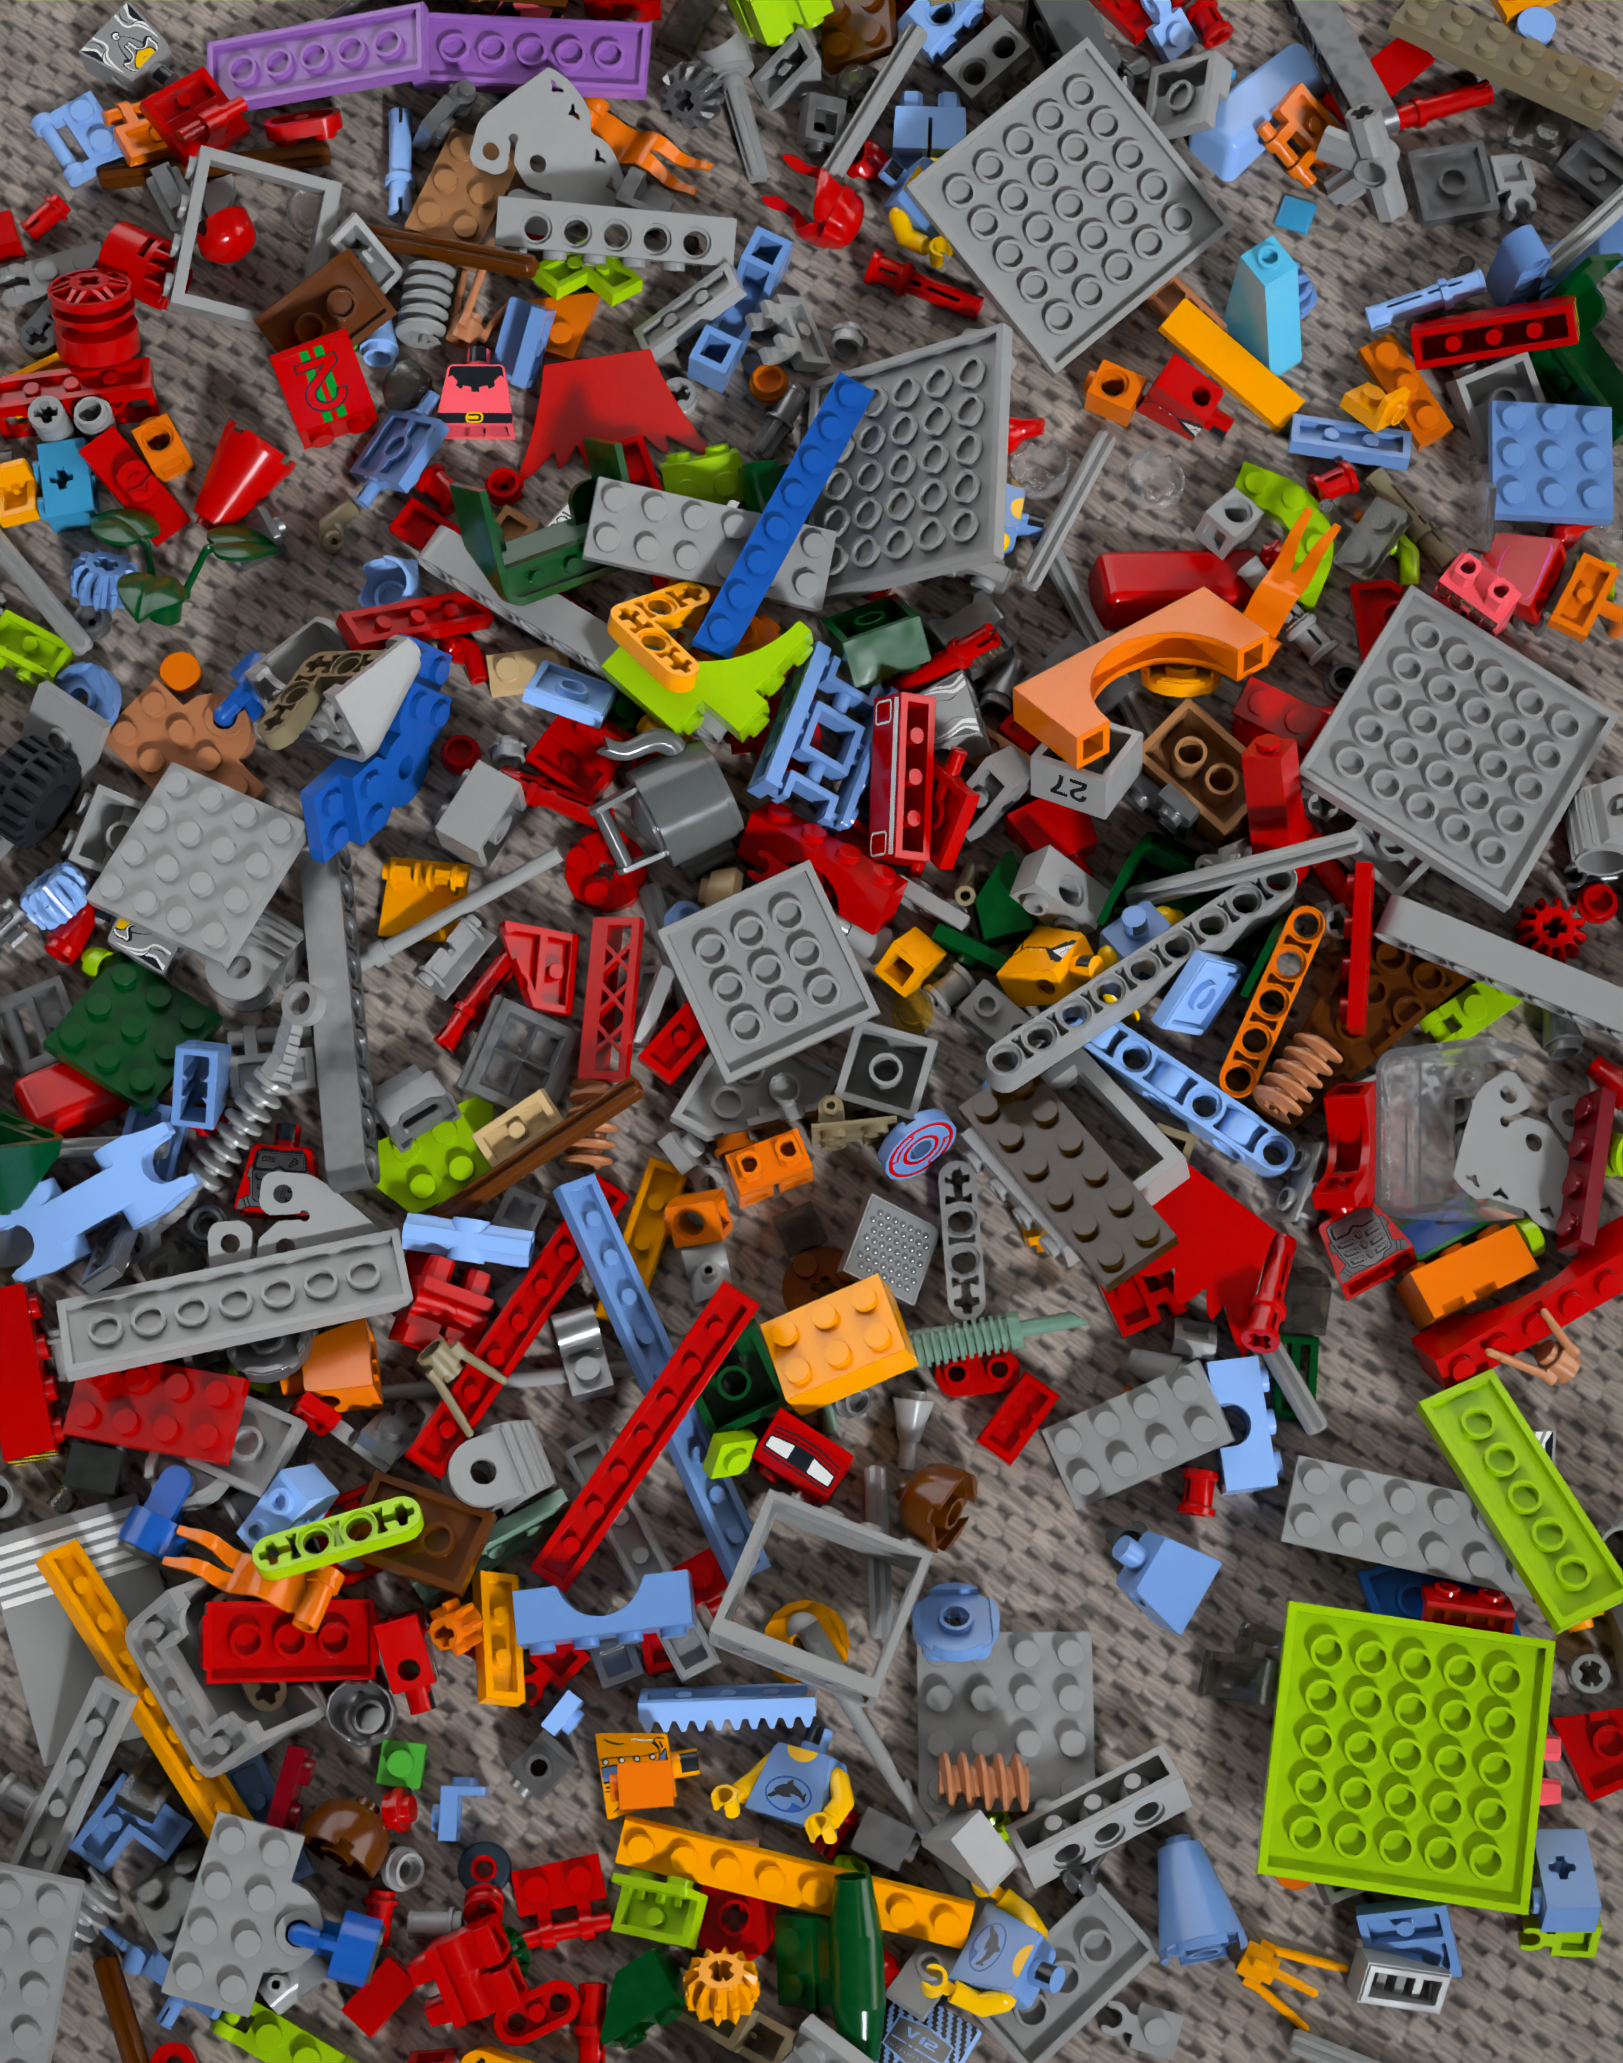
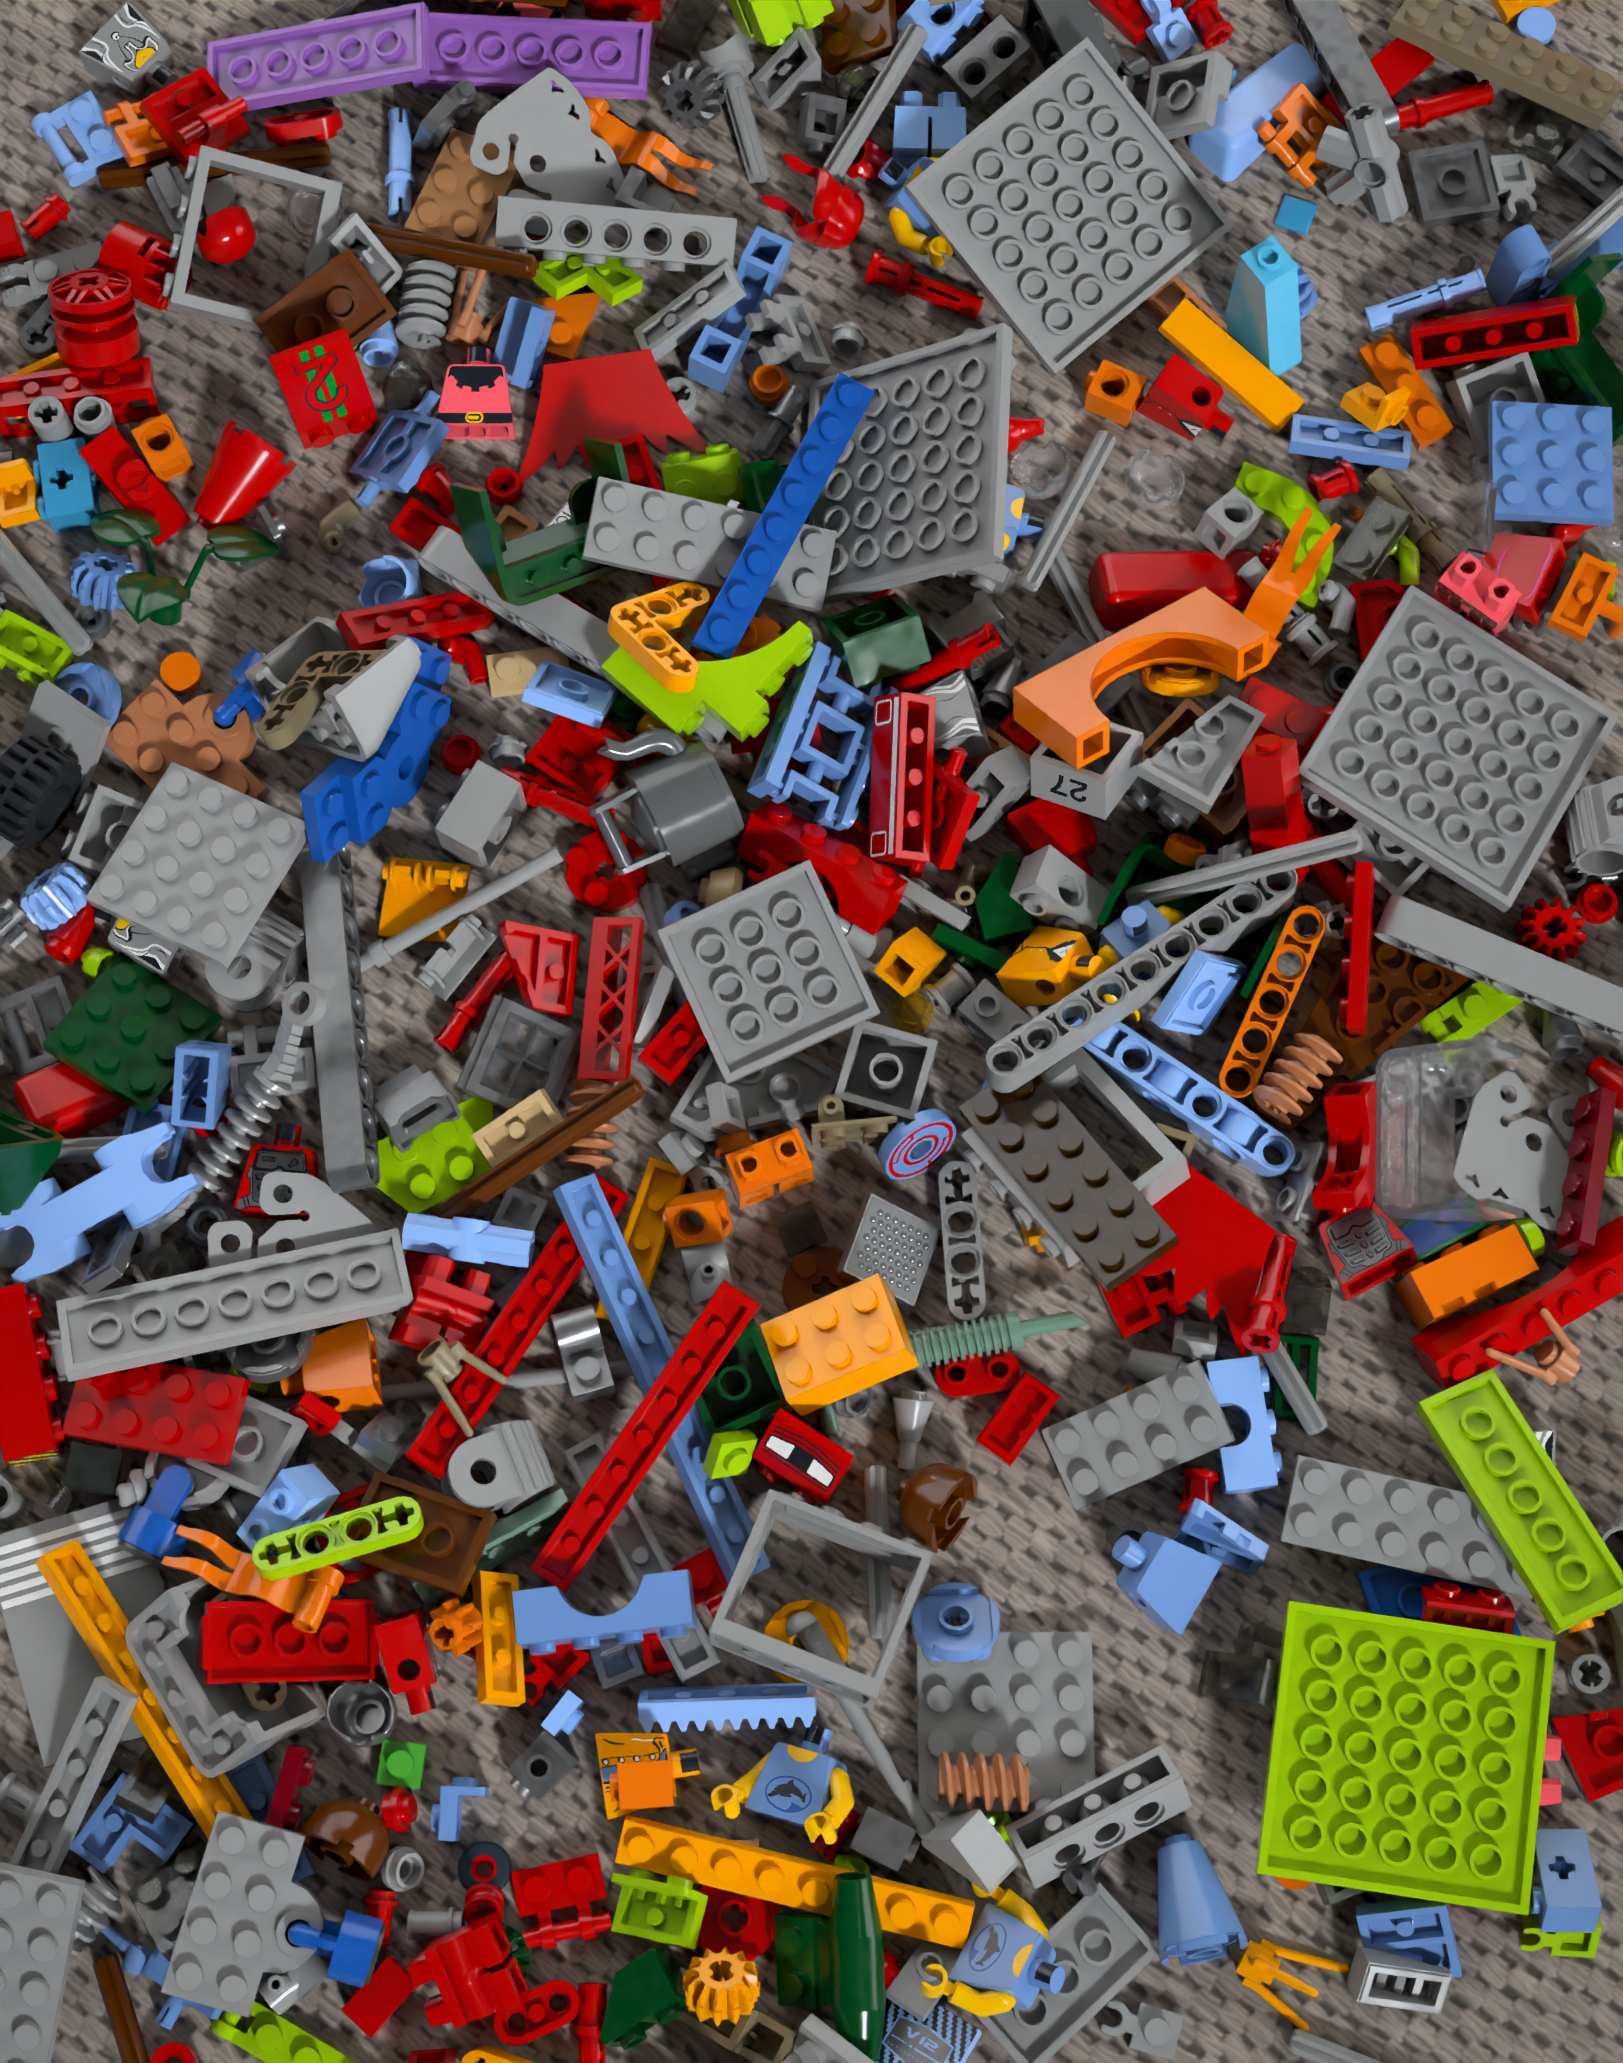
(134, 1490): none -> light grey arm
(724, 1109): none -> light grey tile
(1184, 849): none -> orange tile
(1205, 755): none -> light grey wing
(1220, 1538): none -> medium blue wing
(1341, 604): none -> light grey arm

